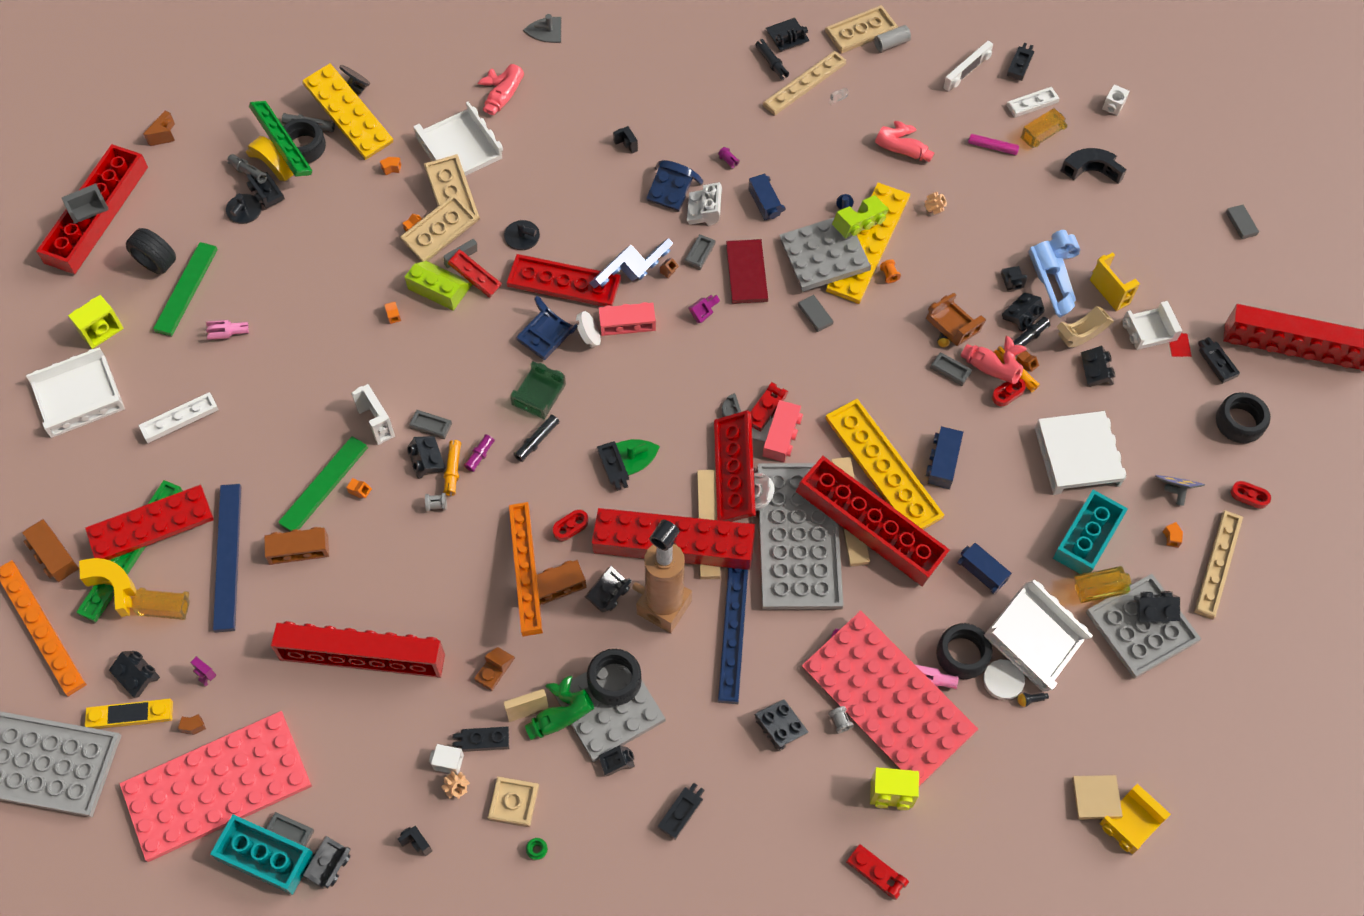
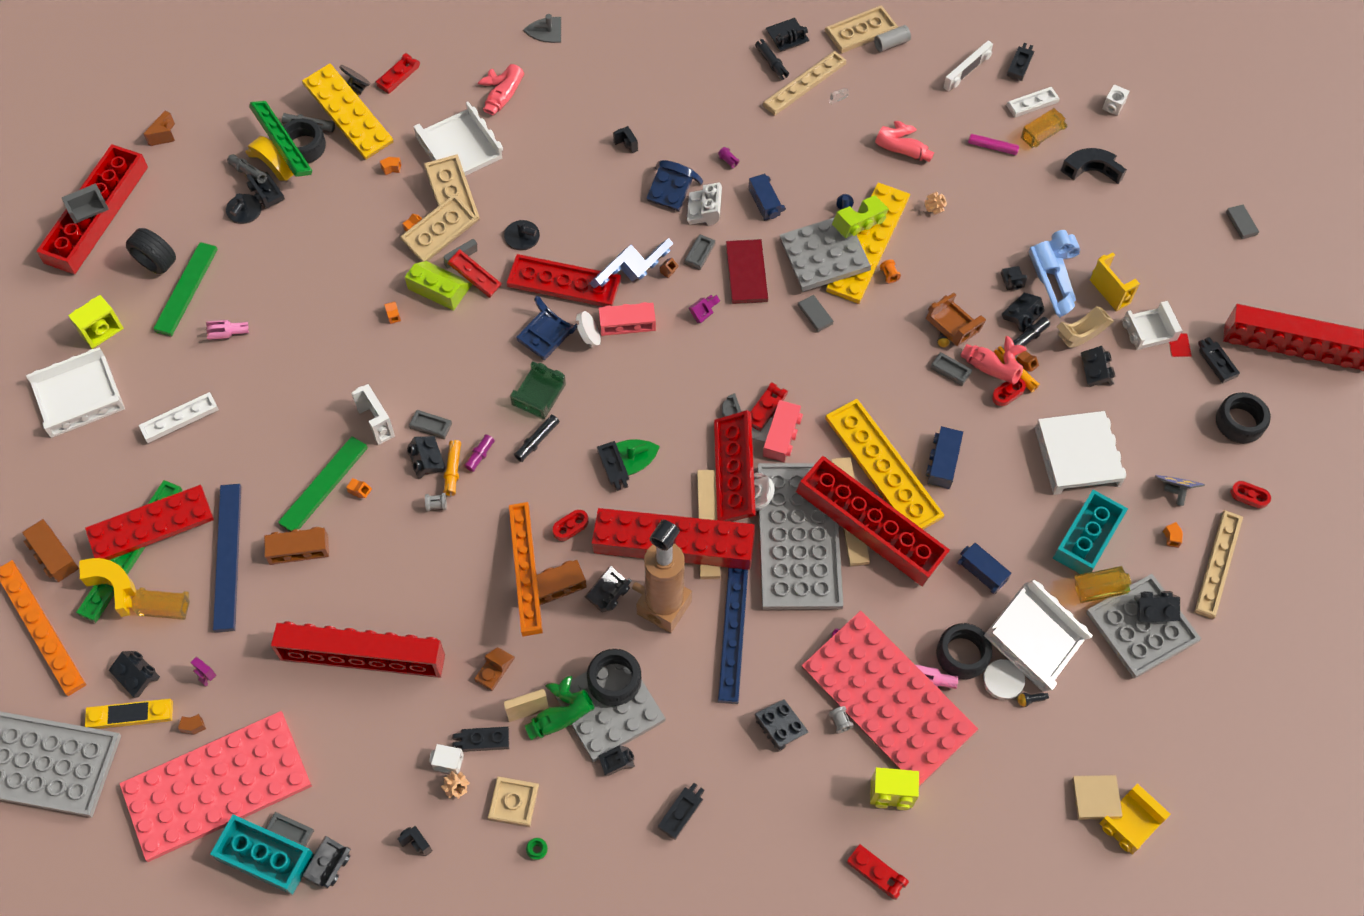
(398, 73): none -> red plate

